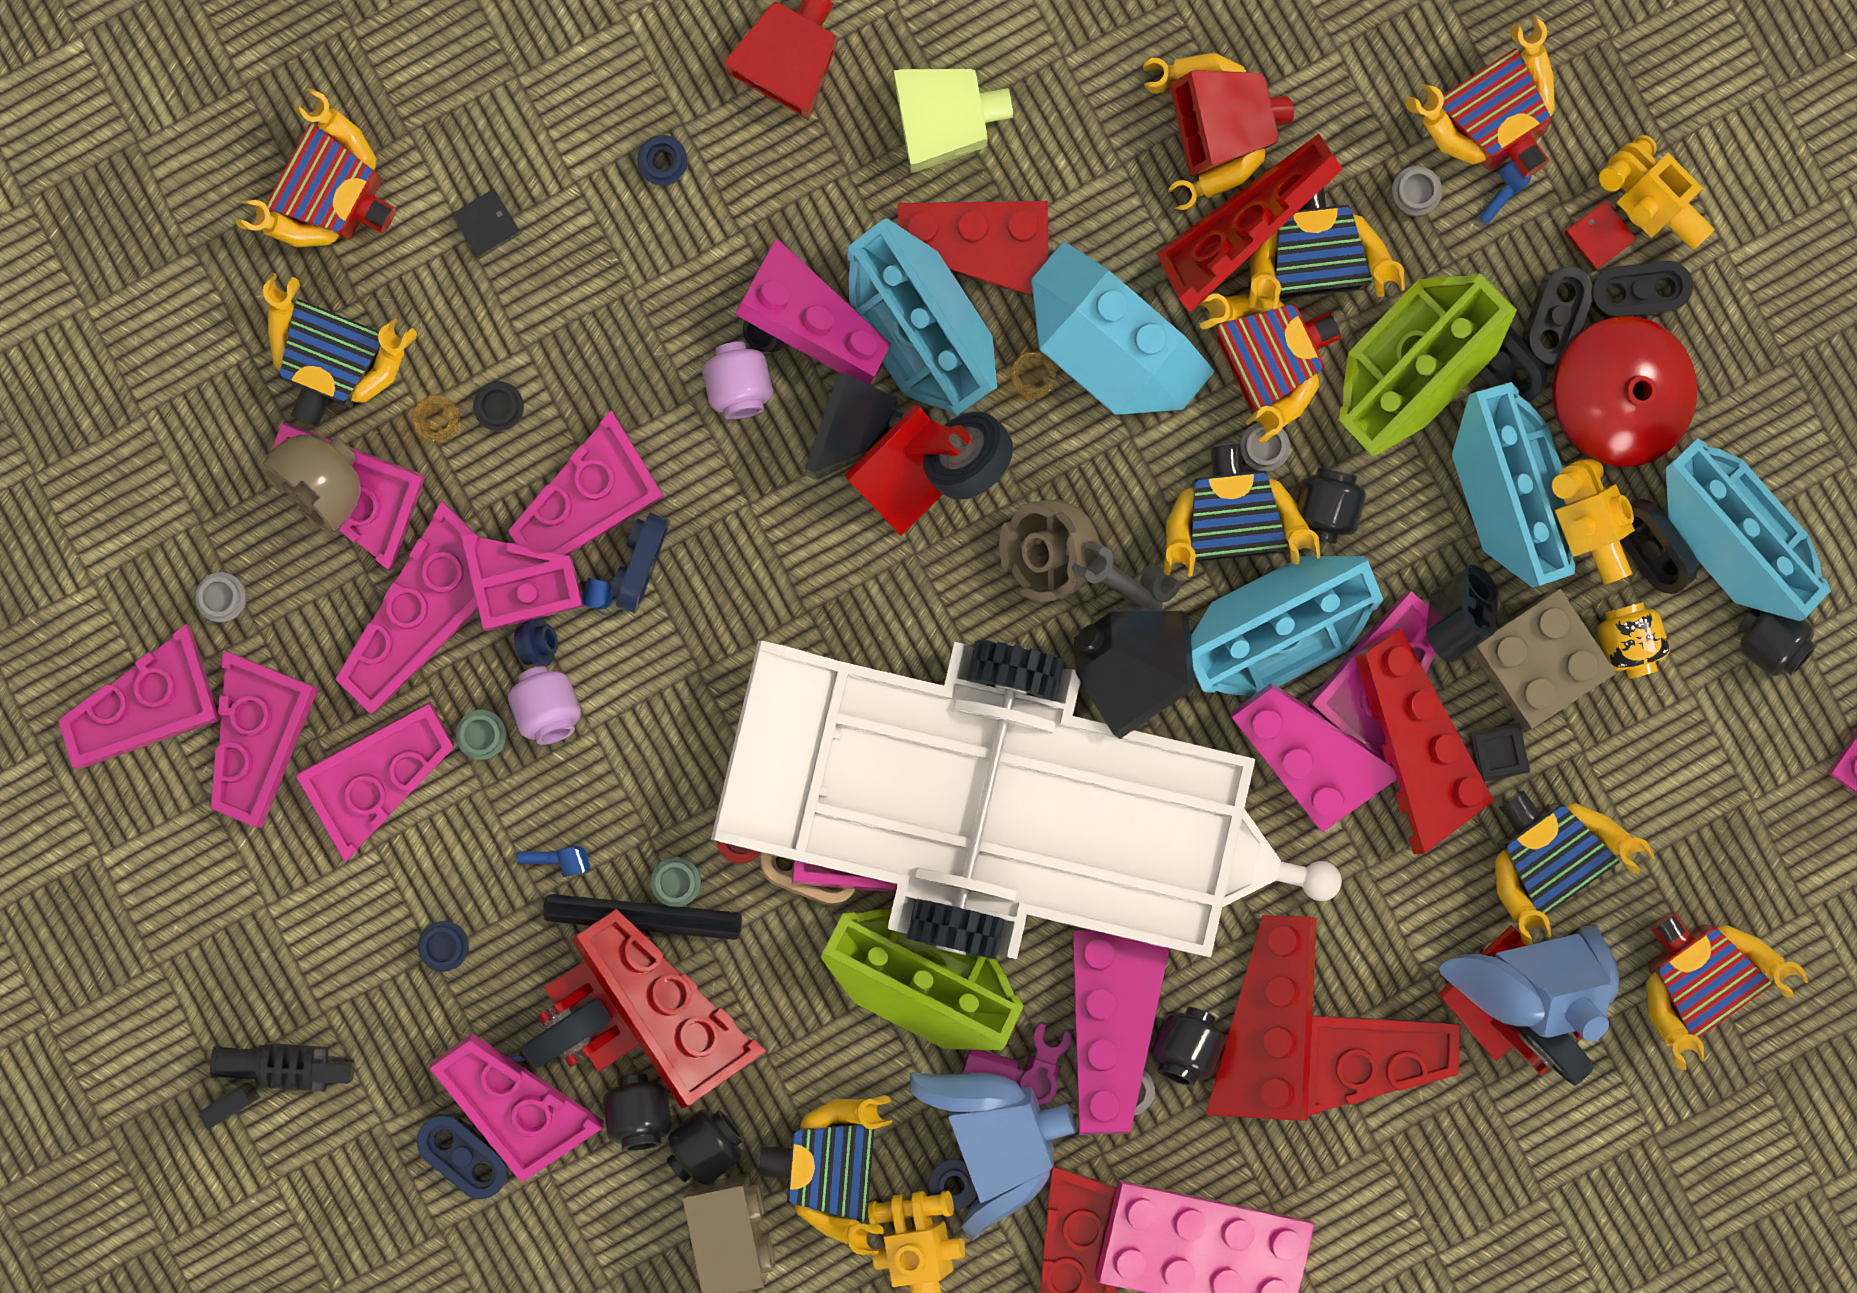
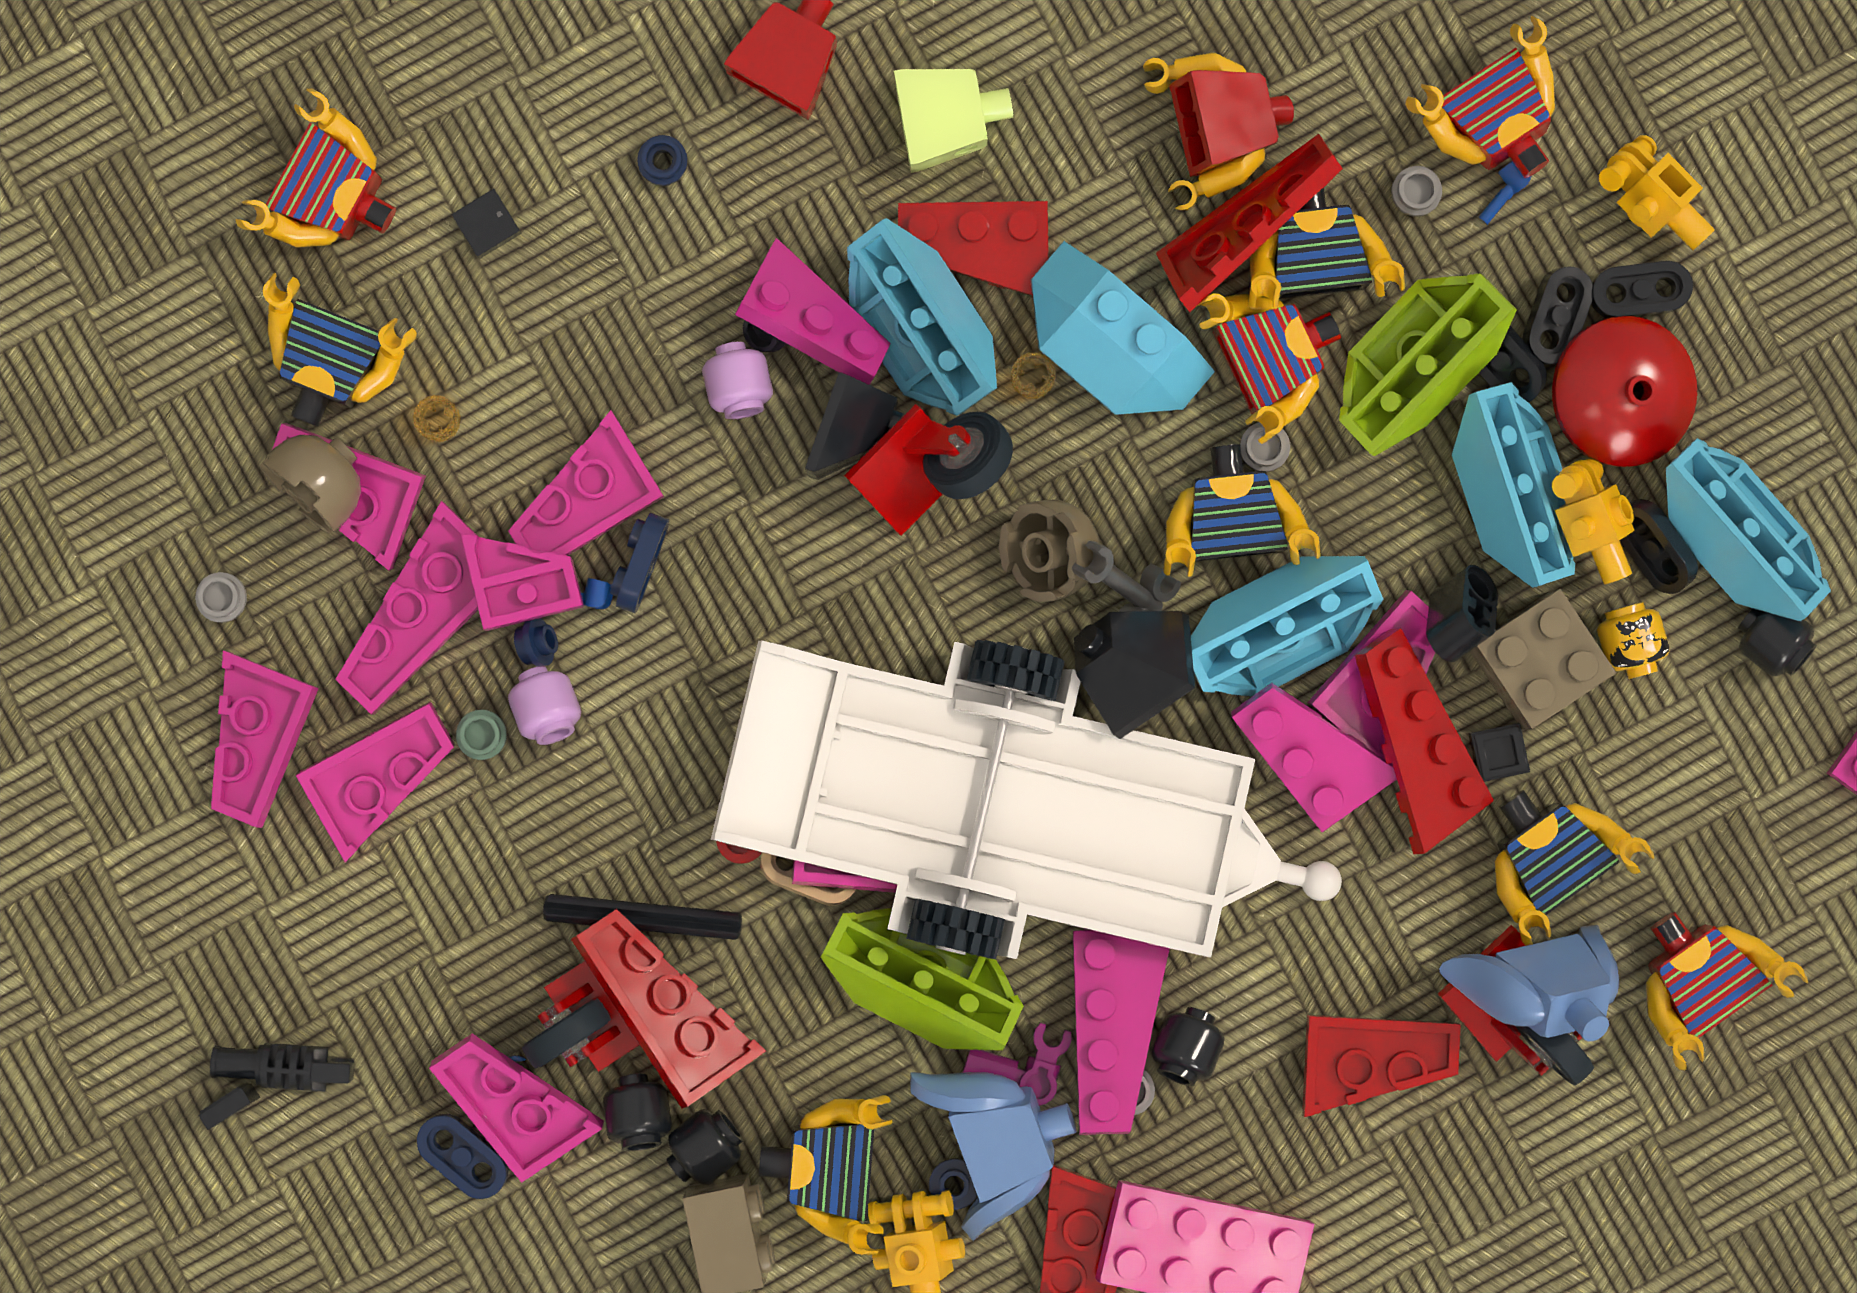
(146, 705): dark pink wing -> none
(443, 946): dark blue plate -> none
(498, 406): black plate -> none
(571, 859): blue hand -> none
(676, 881): sand green plate -> none
(1269, 1039): red wing -> none
(1331, 503): black head -> none
(1600, 236): red tile -> none

